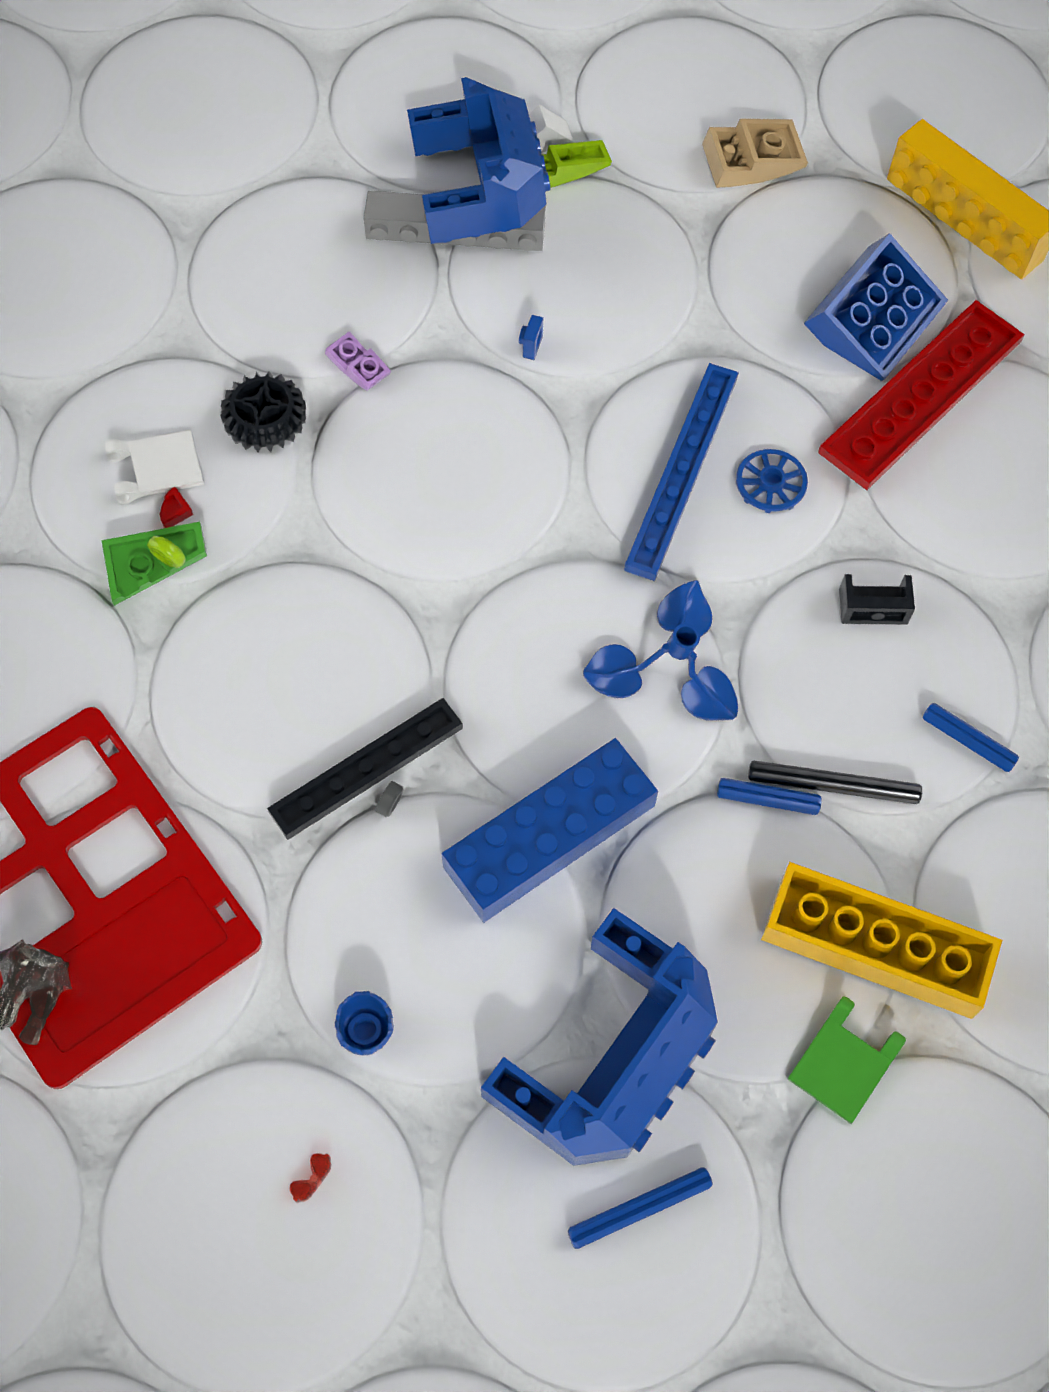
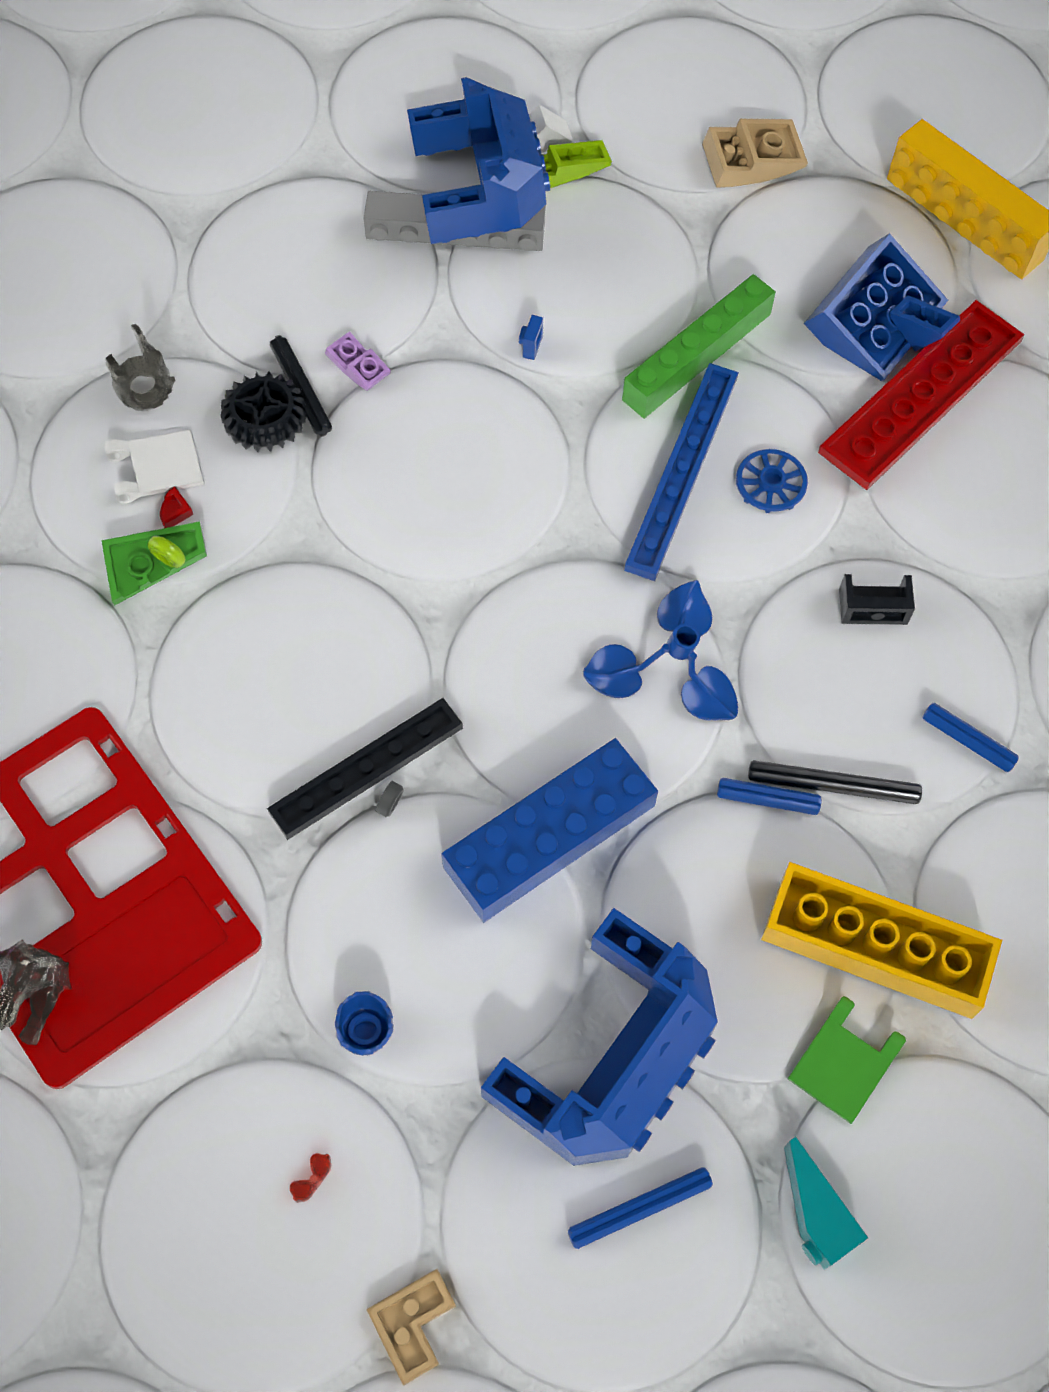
(148, 365): none -> clear smoke piece
(293, 370): none -> black axle
(400, 1323): none -> tan tile
(698, 346): none -> bright green brick
(820, 1213): none -> teal slope
(922, 322): none -> blue slope

